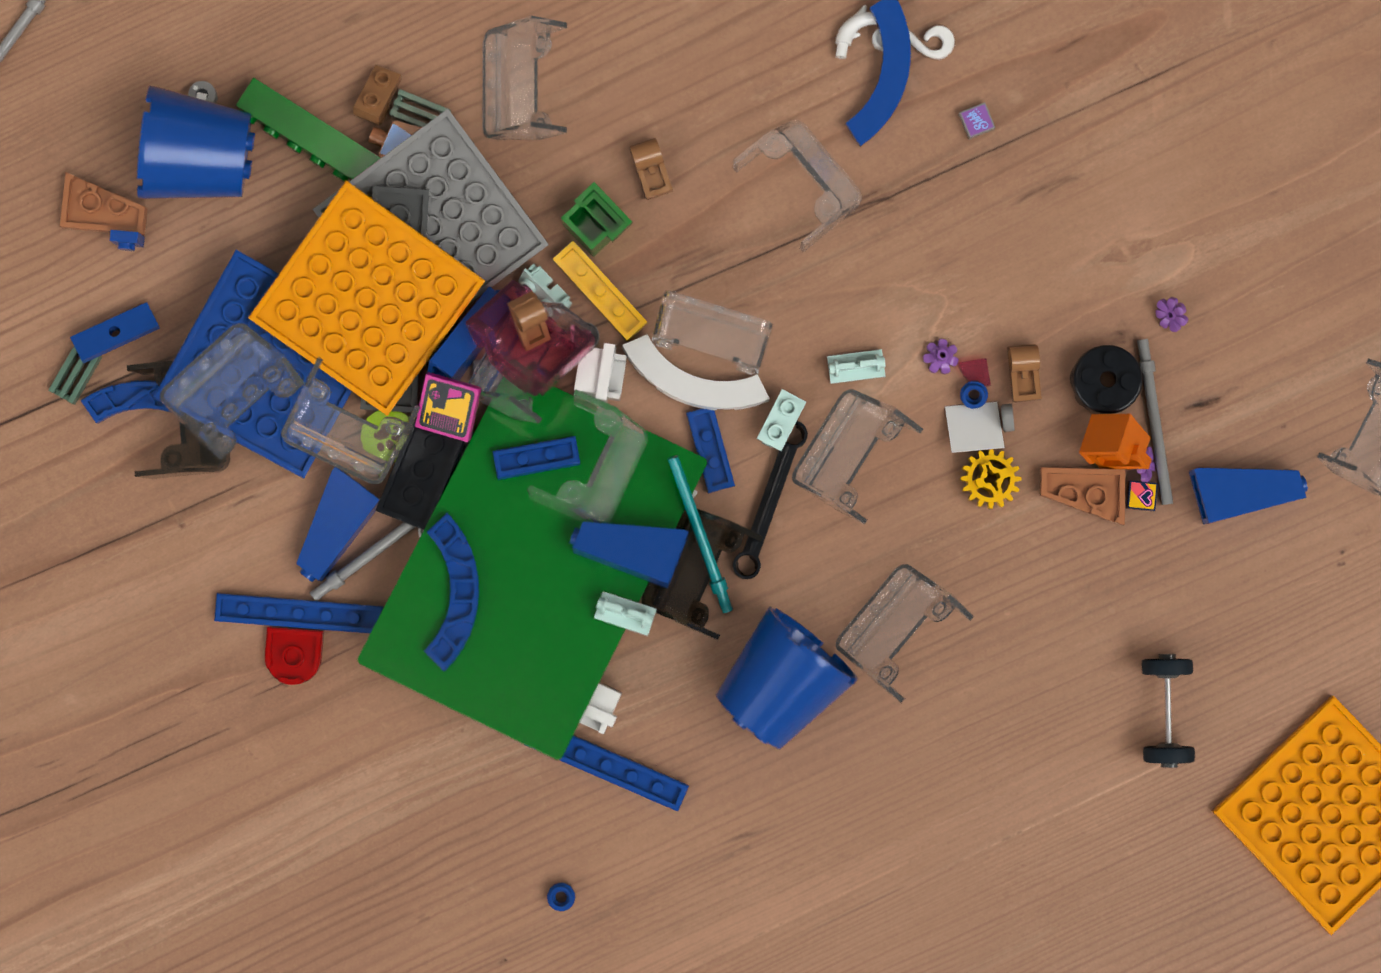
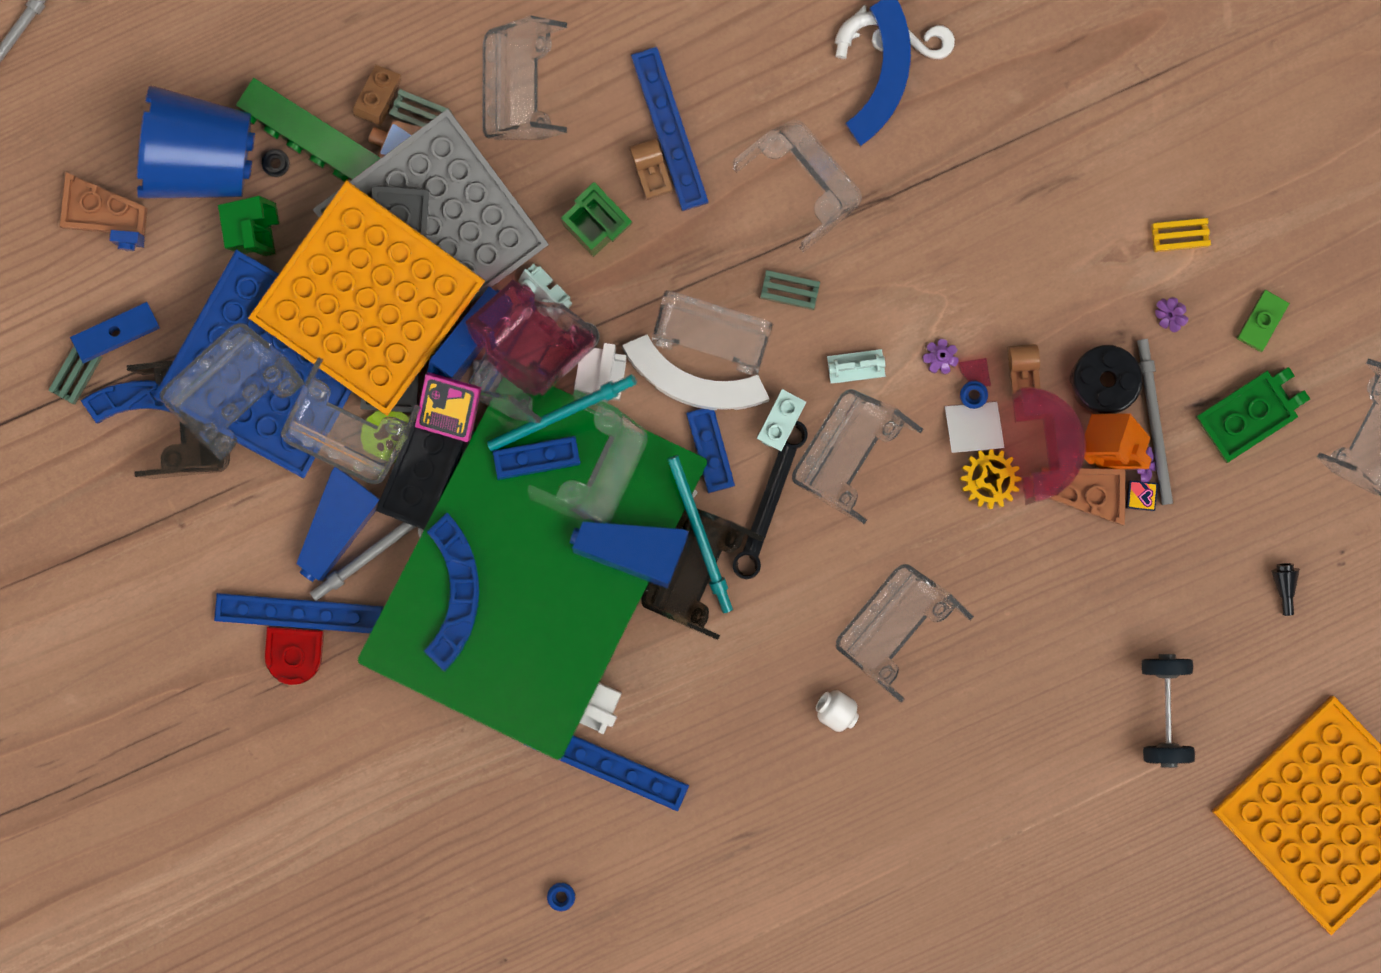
(204, 91): light grey tile -> none
(248, 224): none -> green plate
(272, 155): none -> black plate
(529, 320): medium nougat plate -> none
(600, 291): yellow plate -> none
(606, 392): none -> teal bar
(625, 613): light aqua hinge -> none
(669, 129): none -> blue tile
(782, 680): blue cone -> none
(791, 279): none -> sand green tile
(837, 710): none -> white head
(976, 121): tile -> none
(1007, 417): light grey tile -> none
(1063, 442): none -> clear pink cylinder
(1204, 232): none -> yellow tile
(1234, 492): blue slope -> none
(1251, 414): none -> green tile
(1263, 321): none -> bright green plate
(1286, 582): none -> black cone

